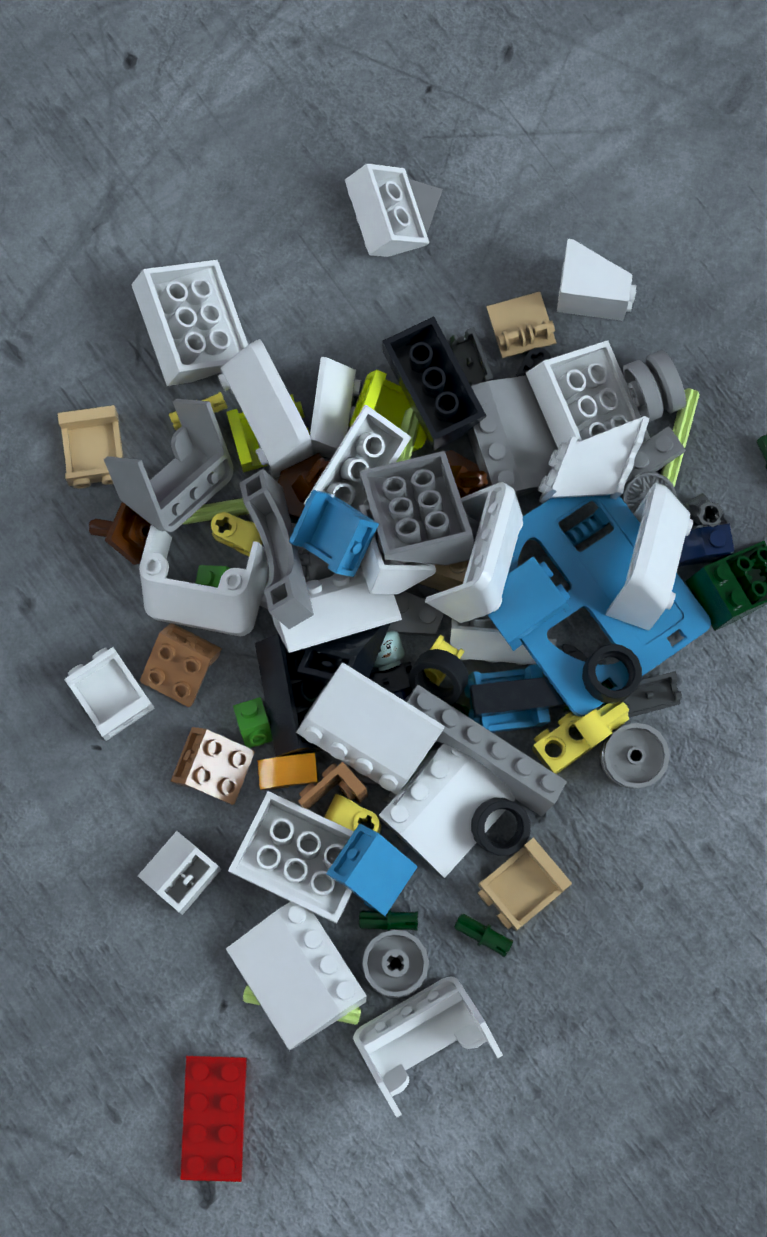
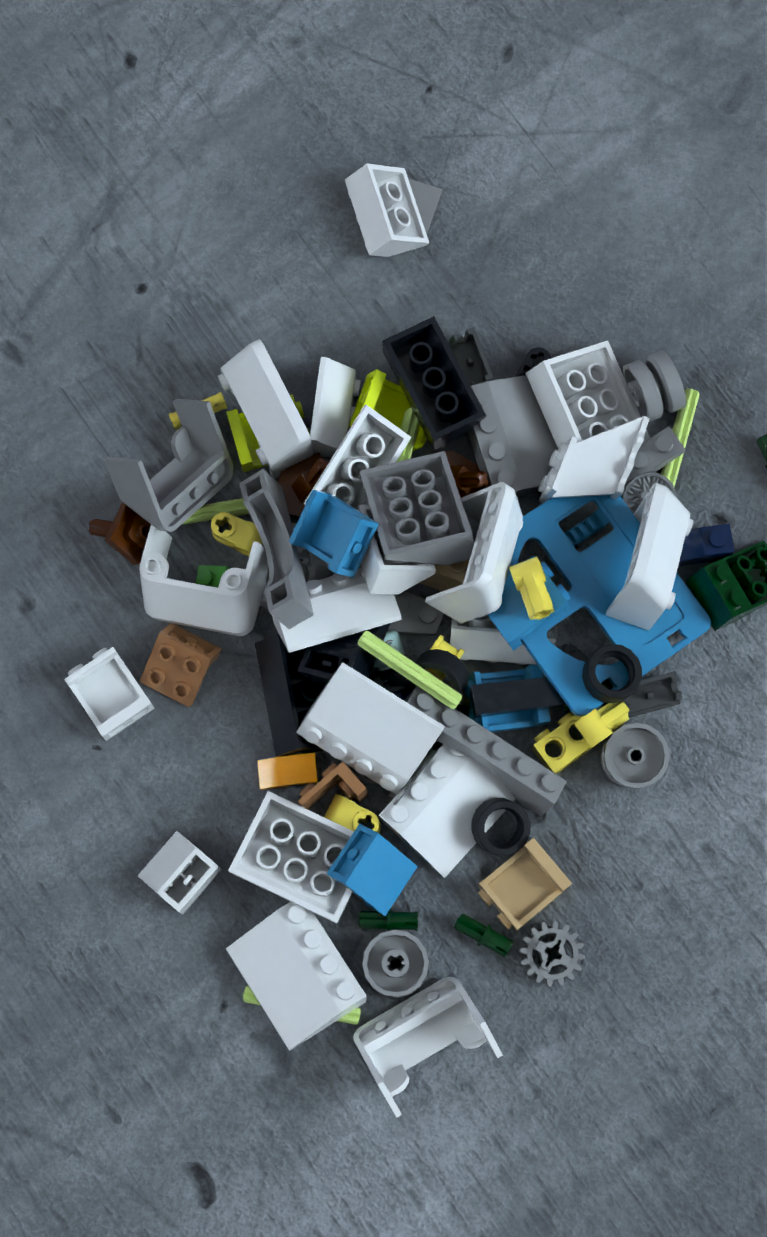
(87, 441): tan panel -> none
(189, 319): white slope -> none
(213, 765): bracket -> none
(213, 1118): red plate -> none
(253, 722): bright green bracket -> none
(409, 670): none -> yellowish green axle
(521, 324): tan hinge -> none
(531, 583): none -> light yellow piece
(564, 961): none -> light grey gear
(593, 285): white slope -> none
(703, 511): dark grey piece -> none

